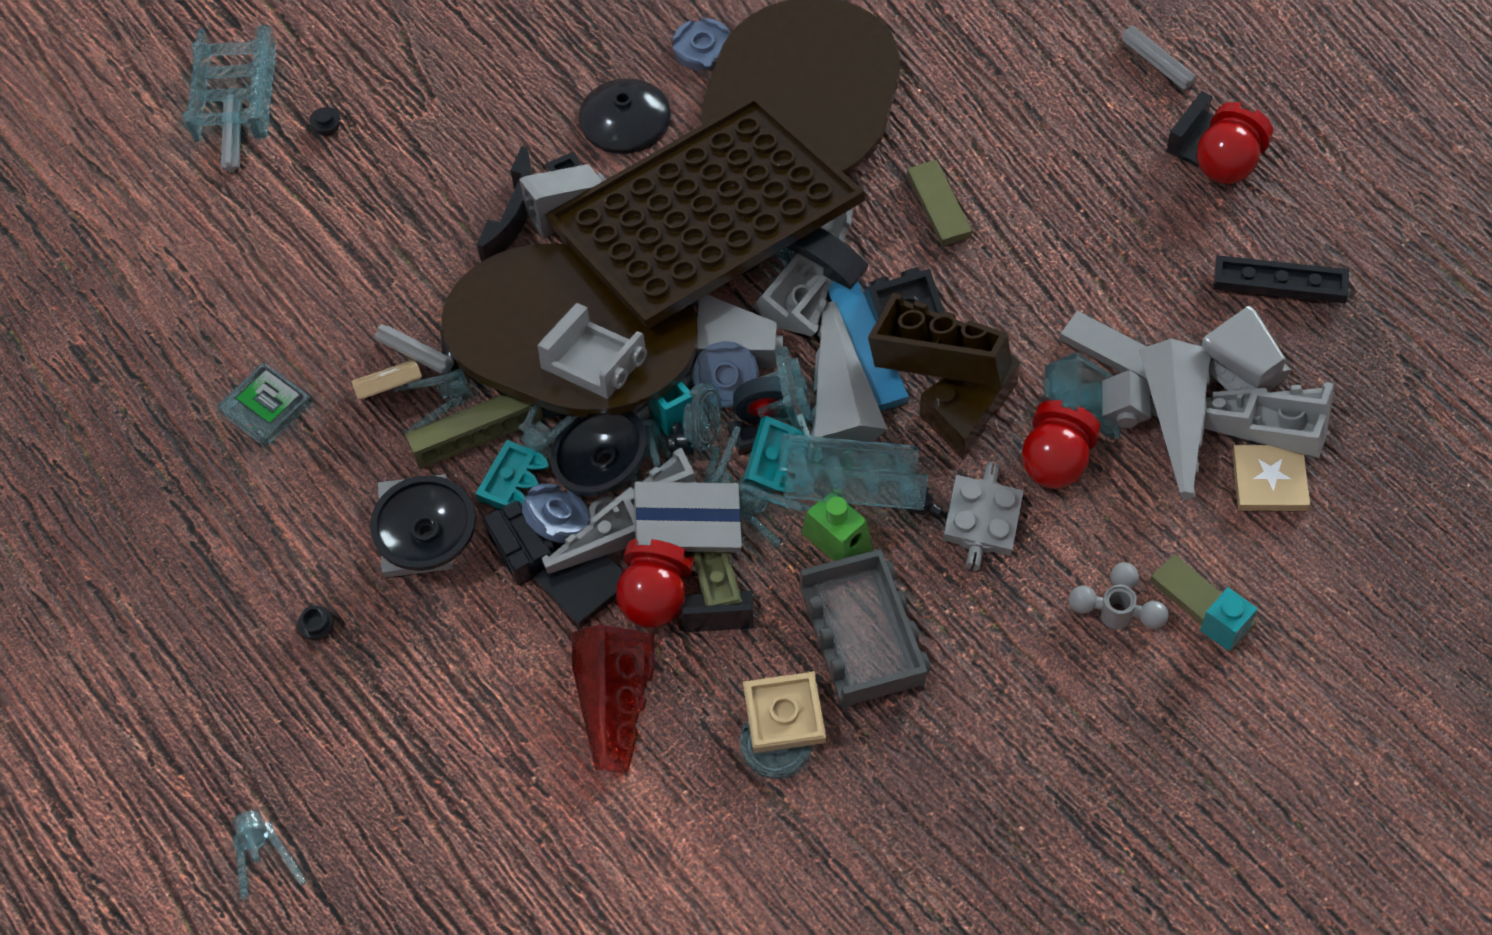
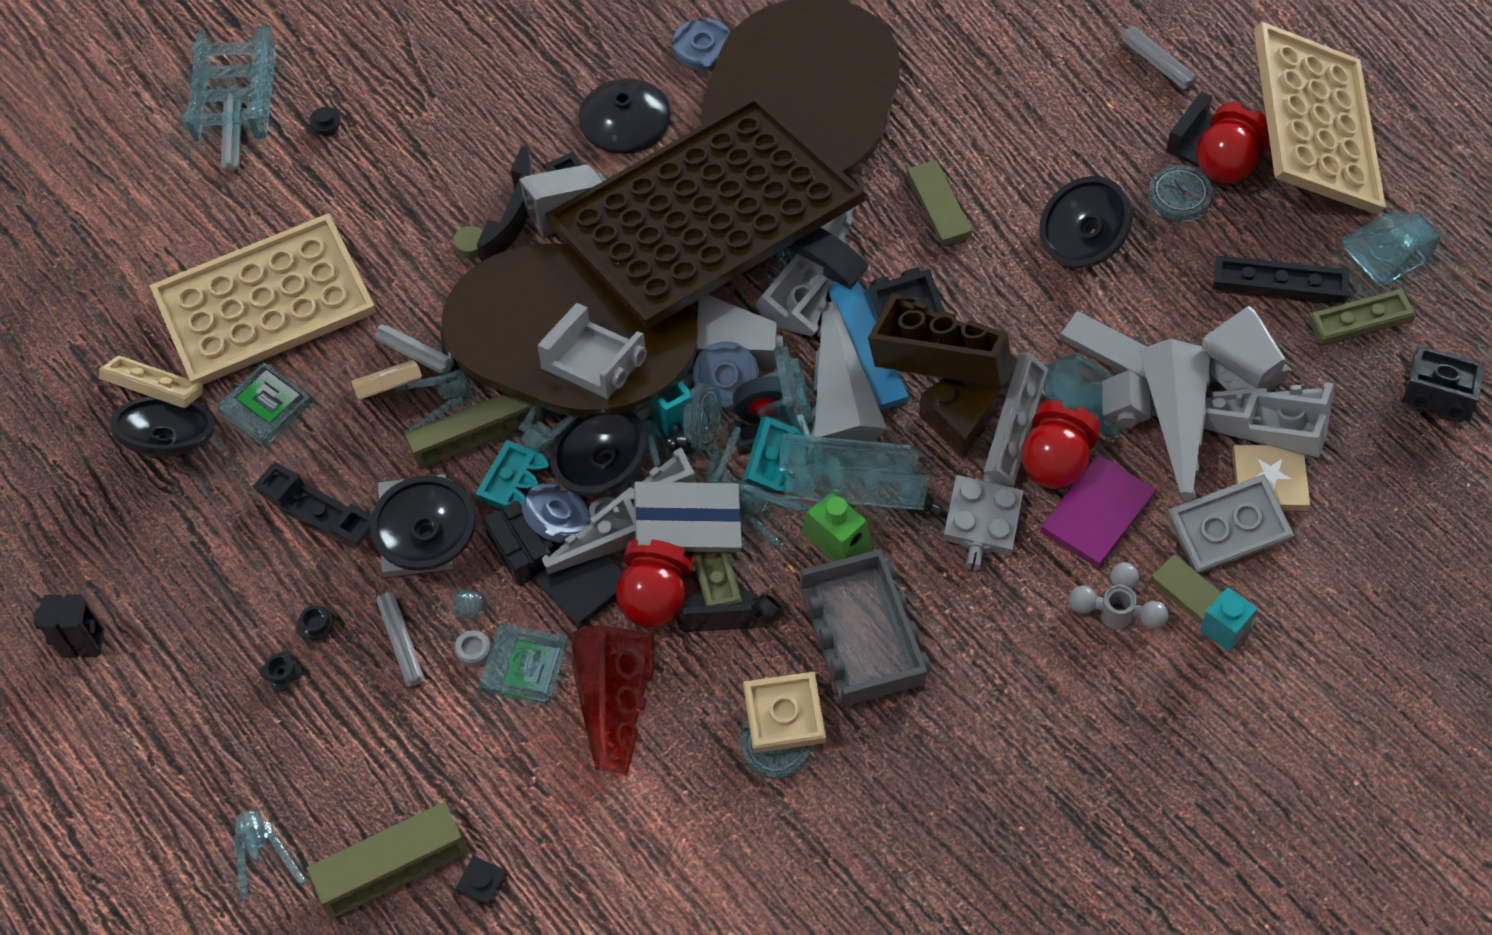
(70, 625): none -> black brick
(151, 381): none -> tan tile
(160, 427): none -> black dish
(262, 300): none -> tan plate
(279, 662): none -> black plate
(312, 507): none -> black slope
(387, 860): none -> olive brick
(400, 639): none -> light grey axle
(466, 241): none -> olive tile
(469, 604): none -> clear light blue piece
(472, 648): none -> light grey tile
(481, 881): none -> black plate
(524, 664): none -> clear light blue tile
(768, 607): none -> black hinge
(1016, 419): none -> light grey tile
(1076, 212): none -> black dish
(1098, 511): none -> magenta tile
(1180, 193): none -> clear light blue tile
(1230, 524): none -> light grey tile
(1318, 119): none -> tan plate
(1361, 317): none -> olive tile
(1392, 245): none -> clear light blue slope
(1444, 383): none -> black plate

